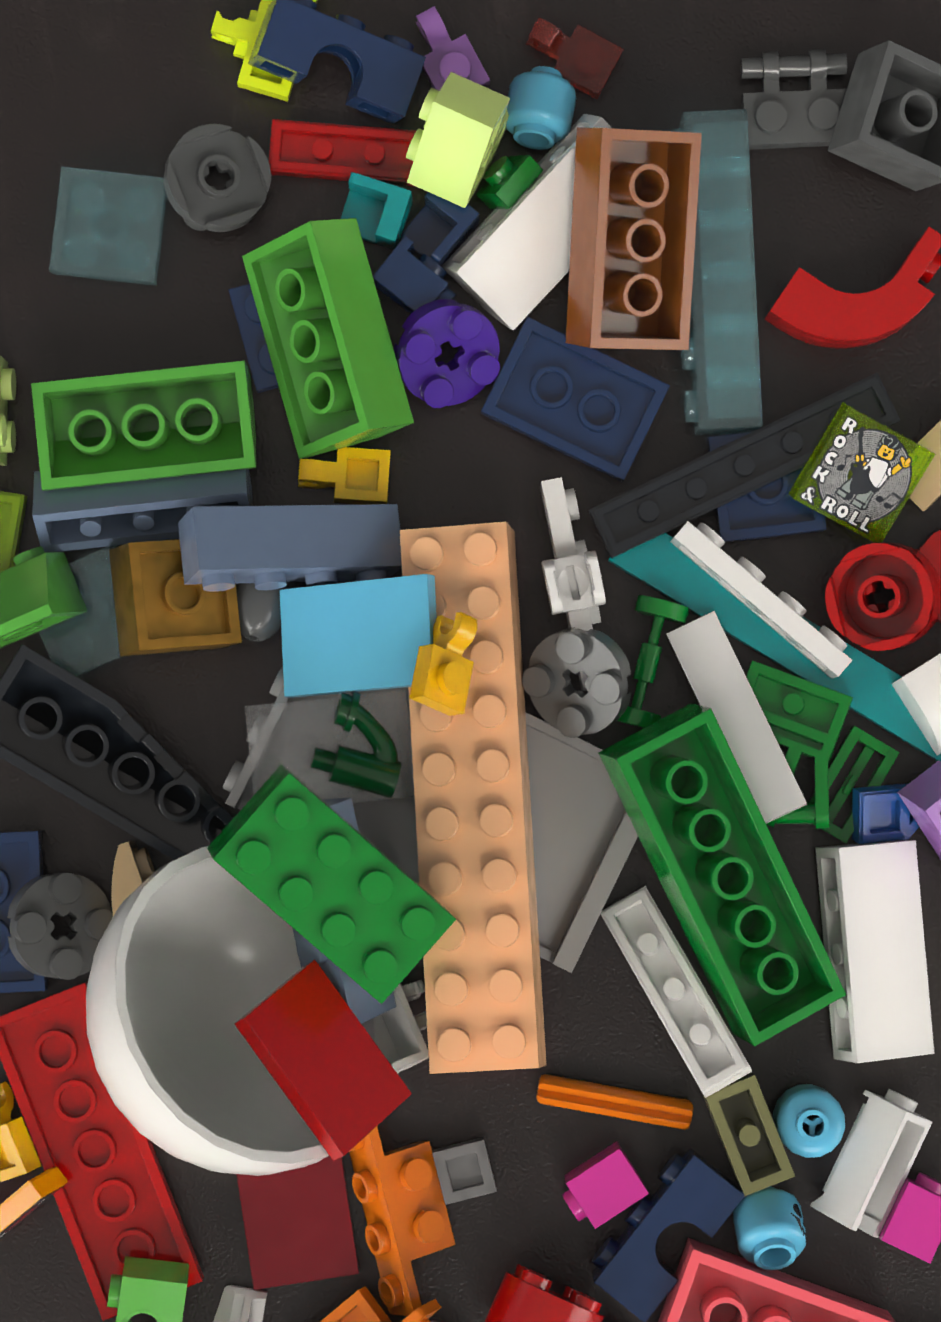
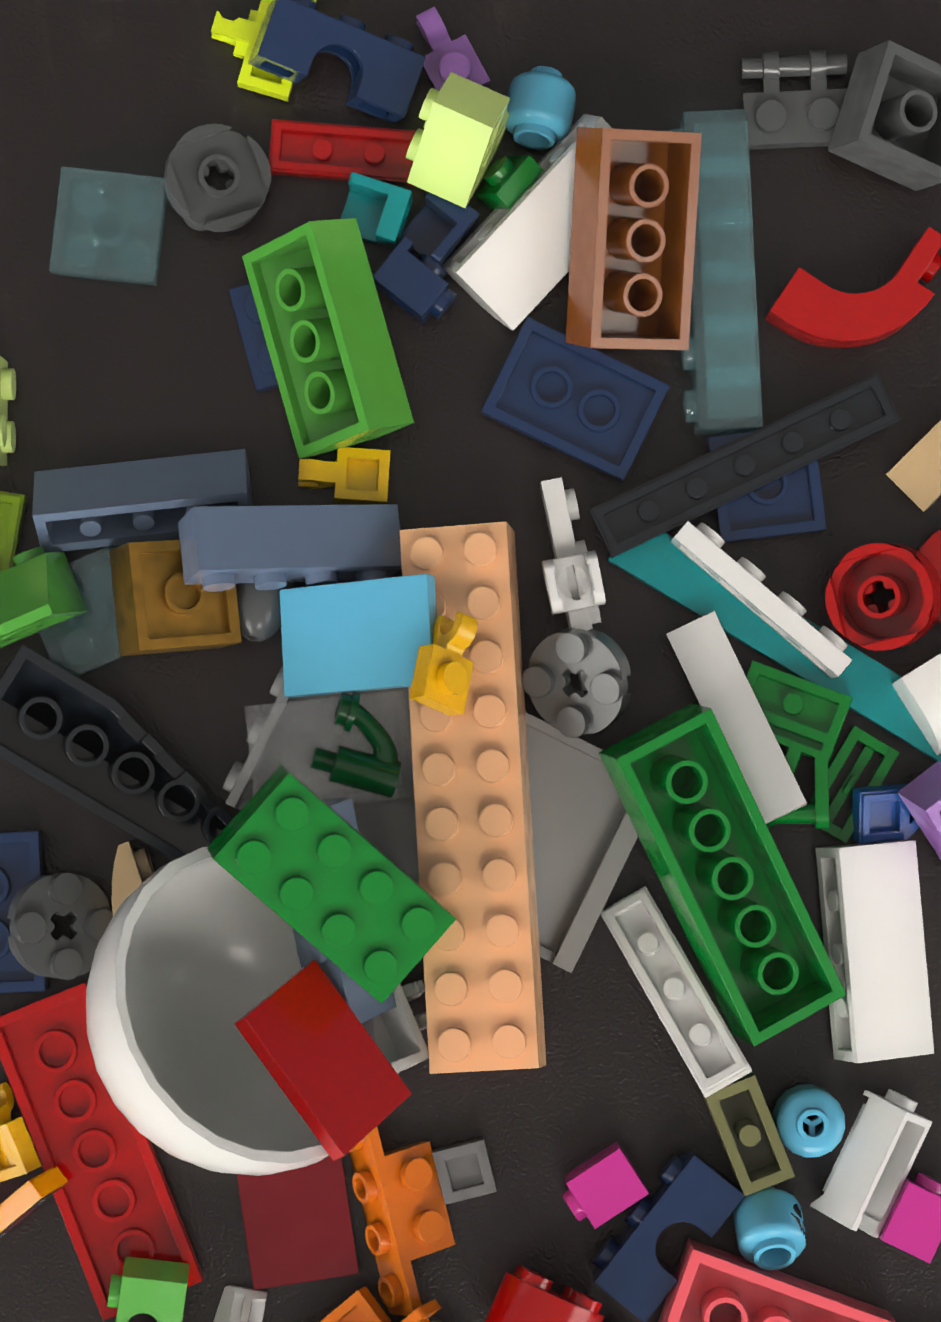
(144, 425): bright green slope -> none
(472, 365): dark purple plate -> none
(582, 59): clear red plate -> none
(614, 1101): orange axle -> none
(650, 655): green wheel -> none
(861, 473): tile -> none

